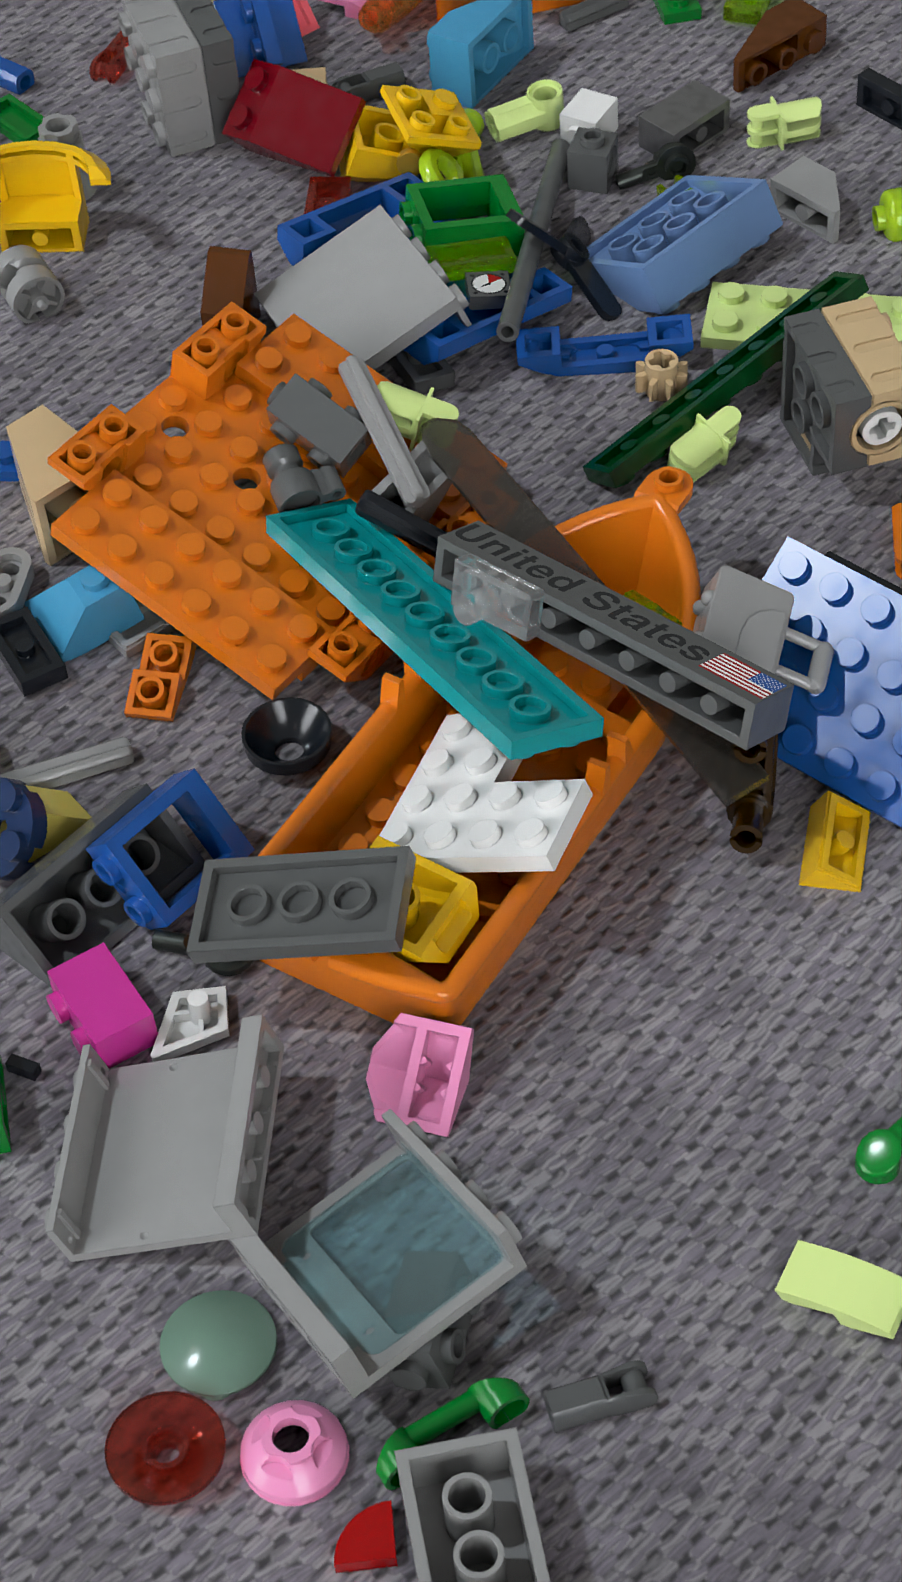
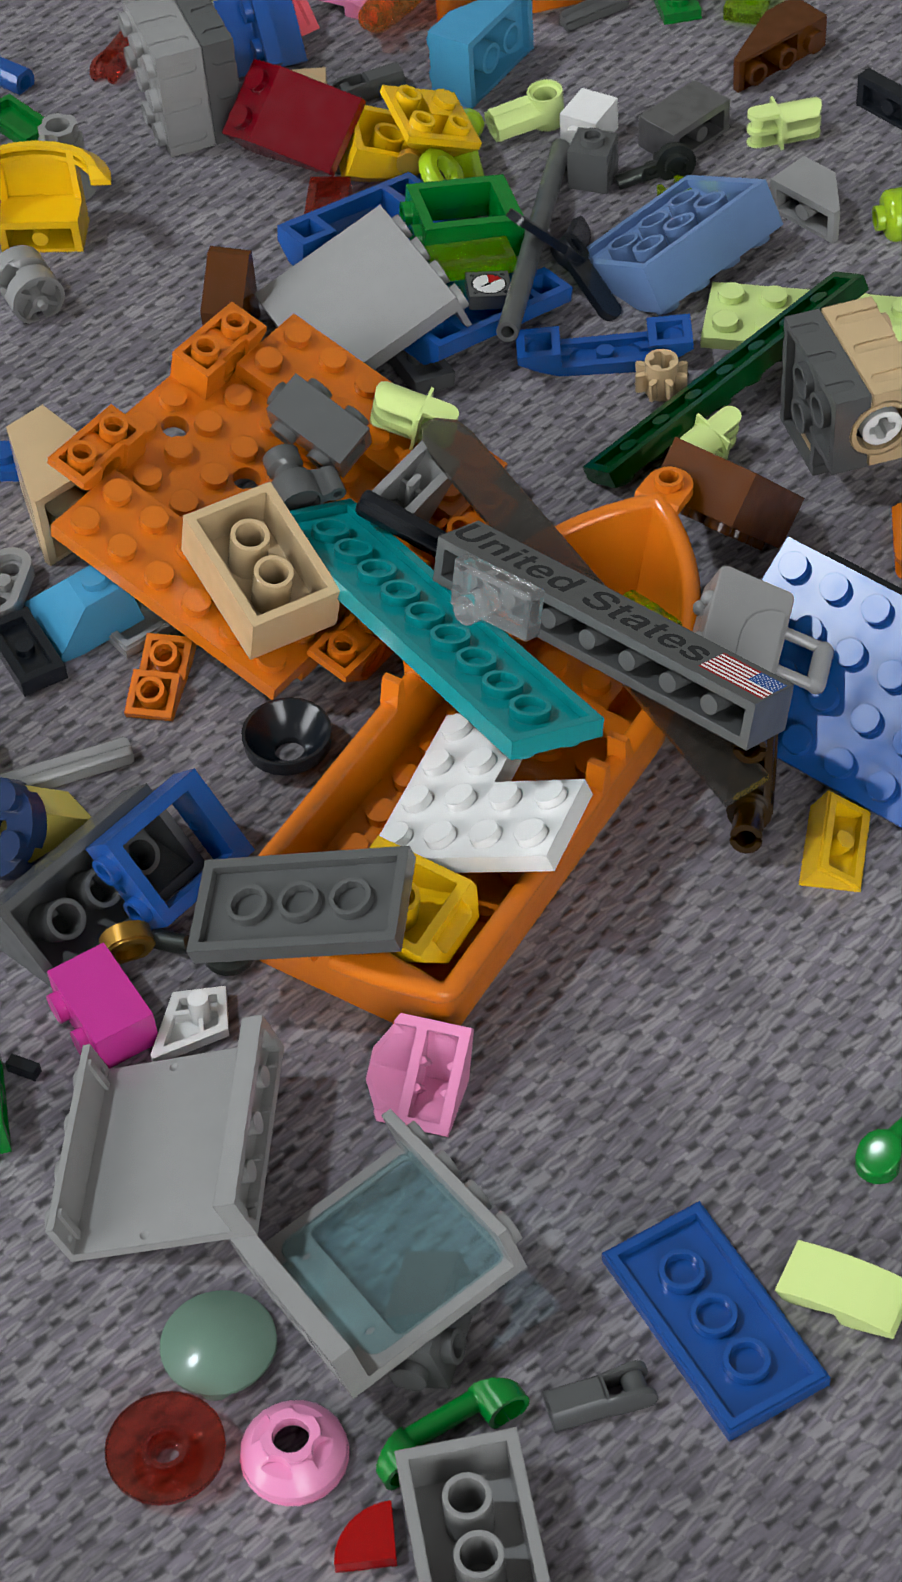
(128, 940): none -> pearl gold tile
(260, 570): none -> tan brick
(384, 432): light grey axle -> none
(715, 1320): none -> blue tile
(734, 498): none -> reddish brown brick

